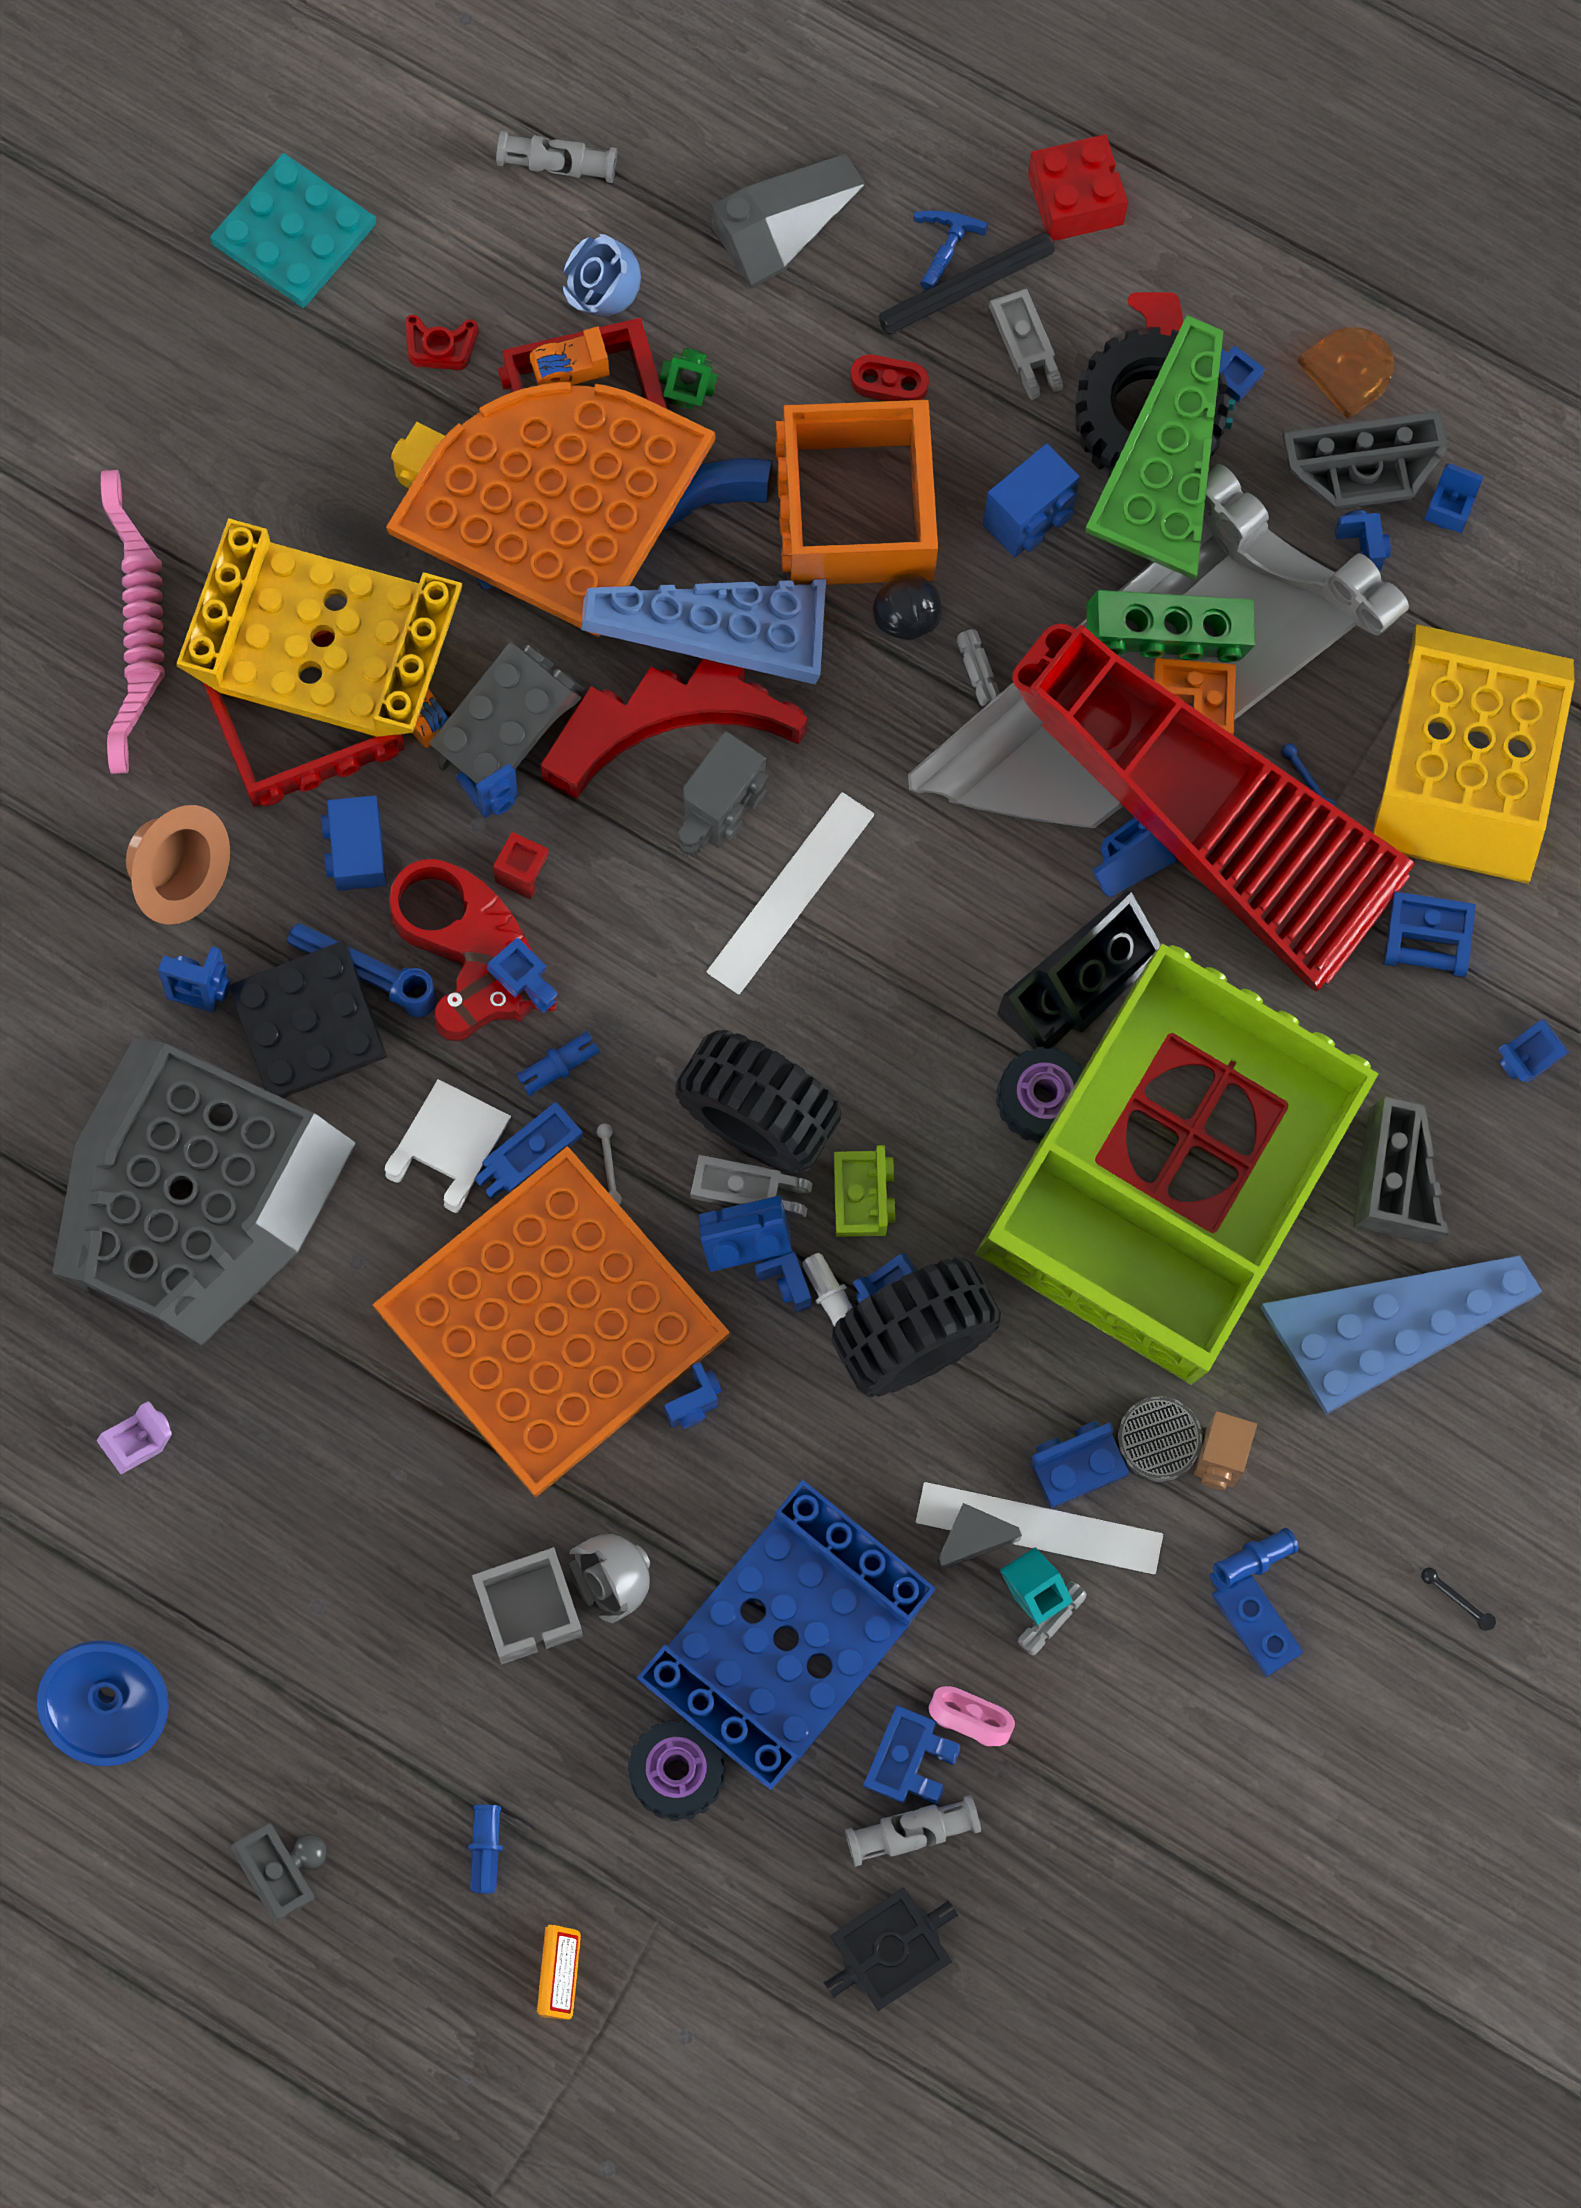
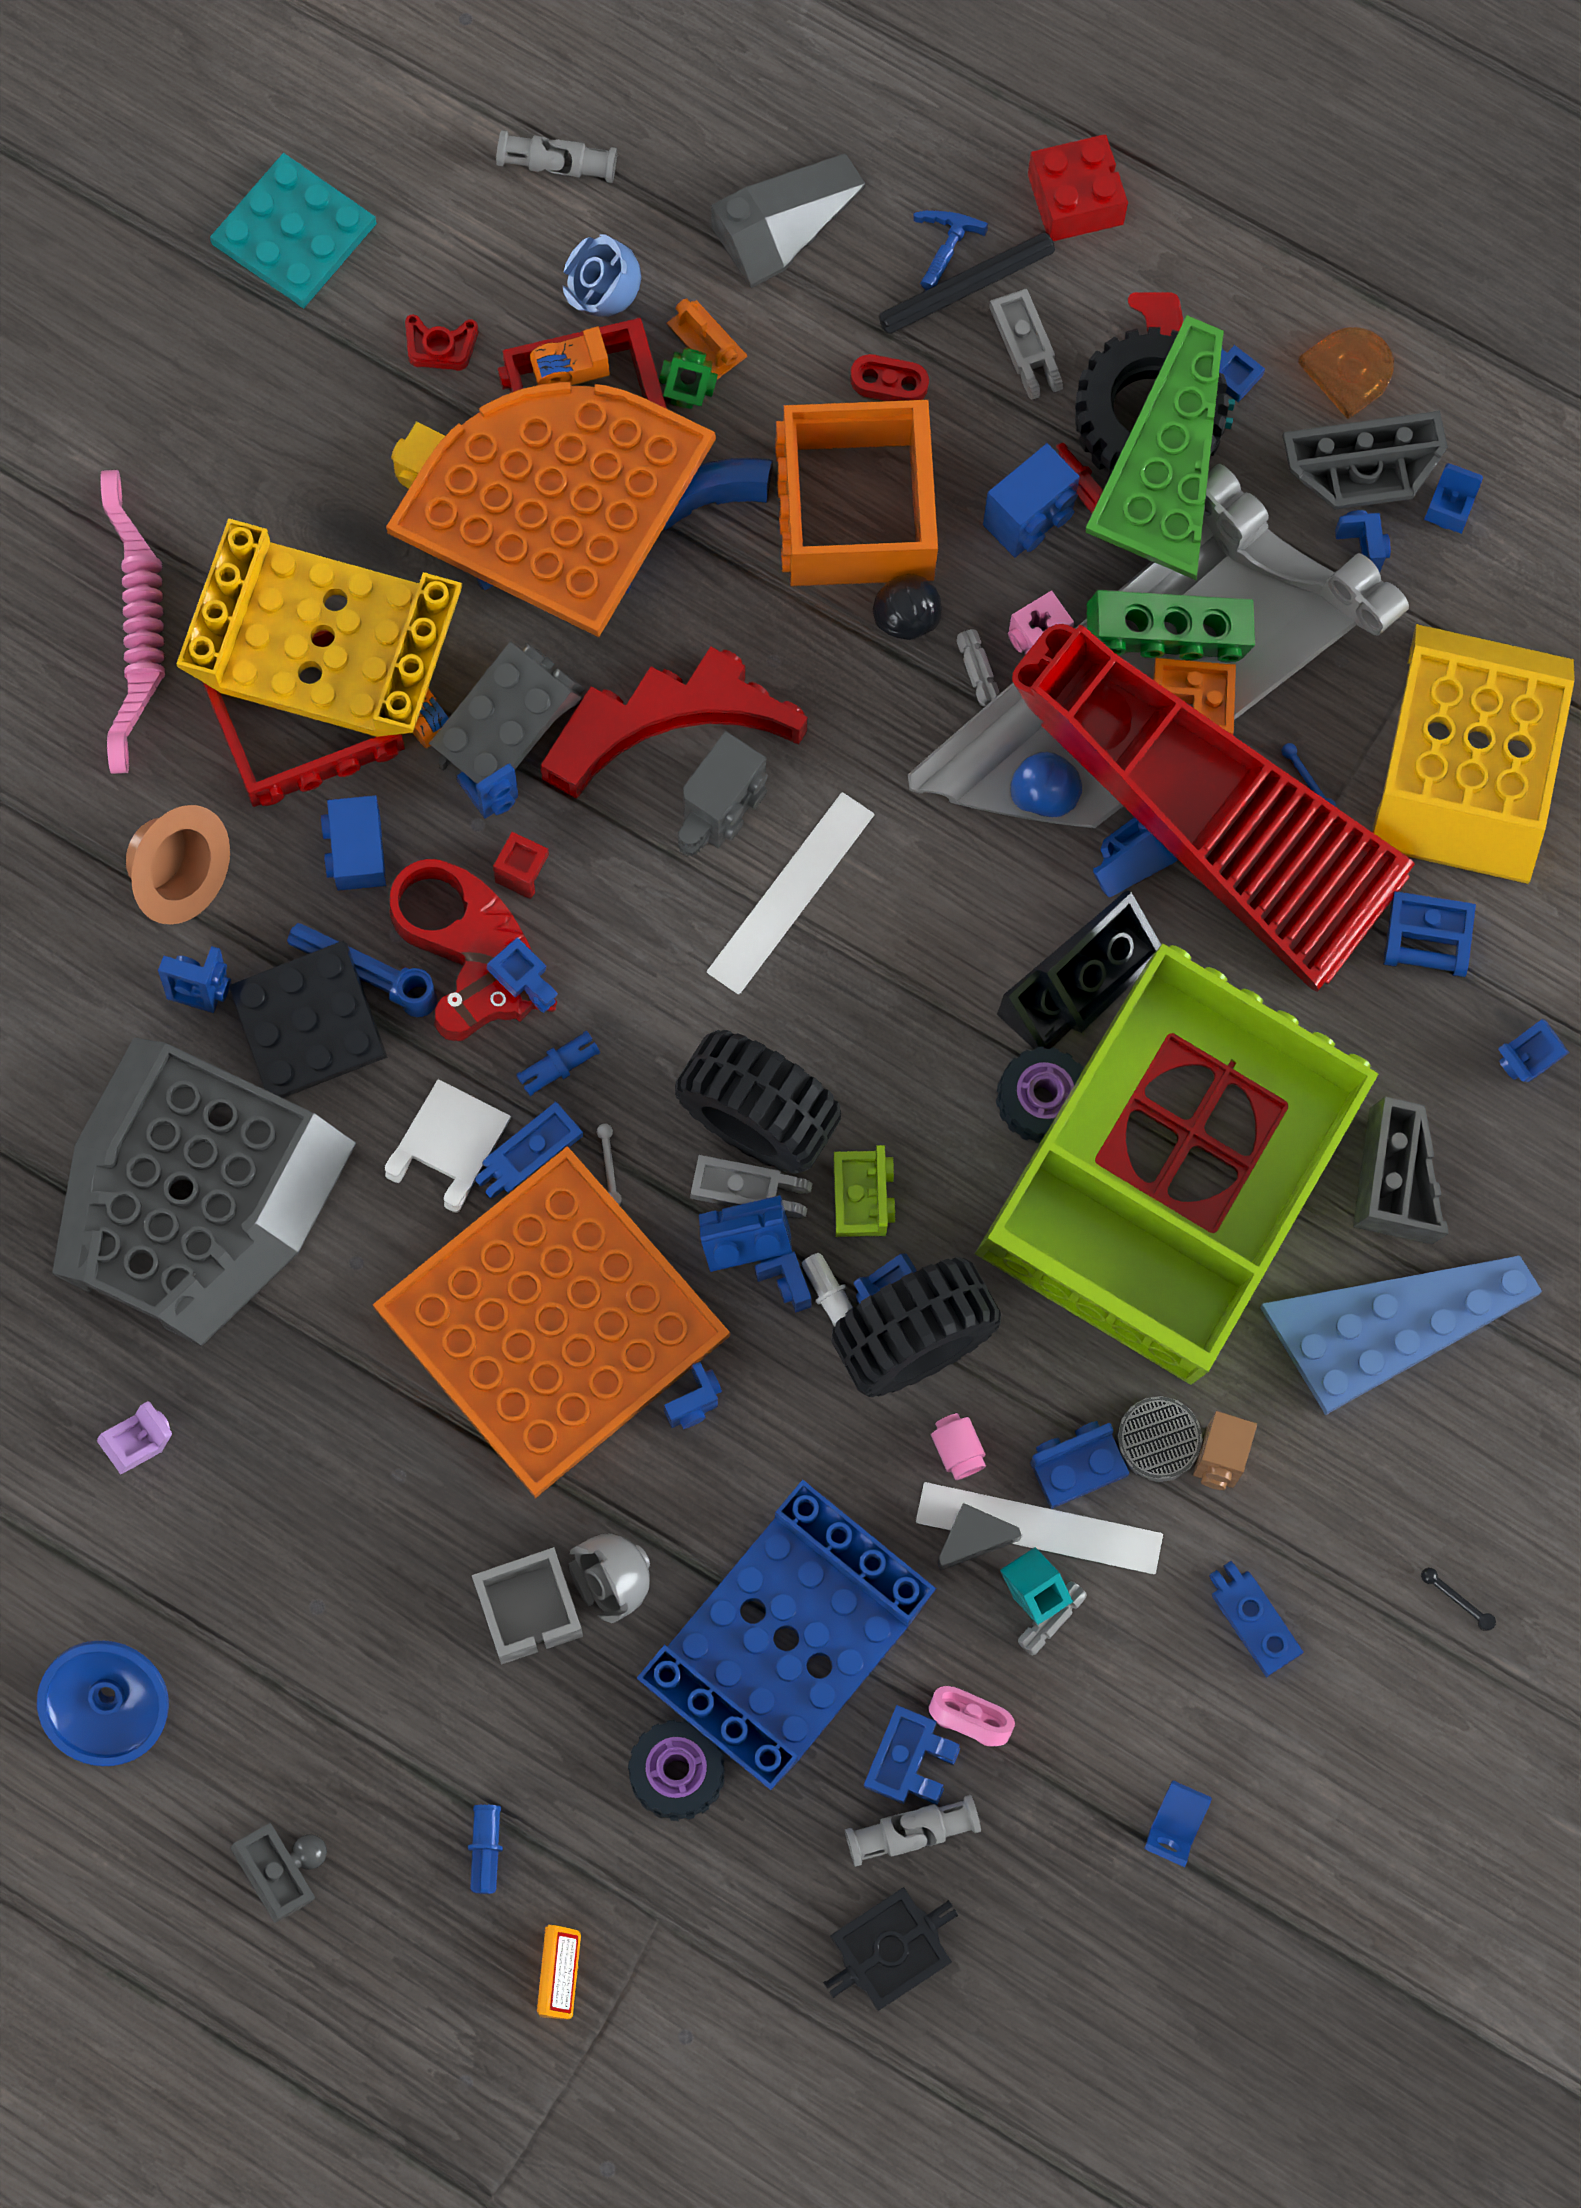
(702, 333): none -> orange hinge
(729, 623): medium blue wing -> none
(958, 1446): none -> bright pink brick
(1041, 613): none -> bright pink brick
(1046, 785): none -> blue hair
(1088, 489): none -> red axle
(1177, 1822): none -> blue bracket
(1255, 1557): blue pin -> none

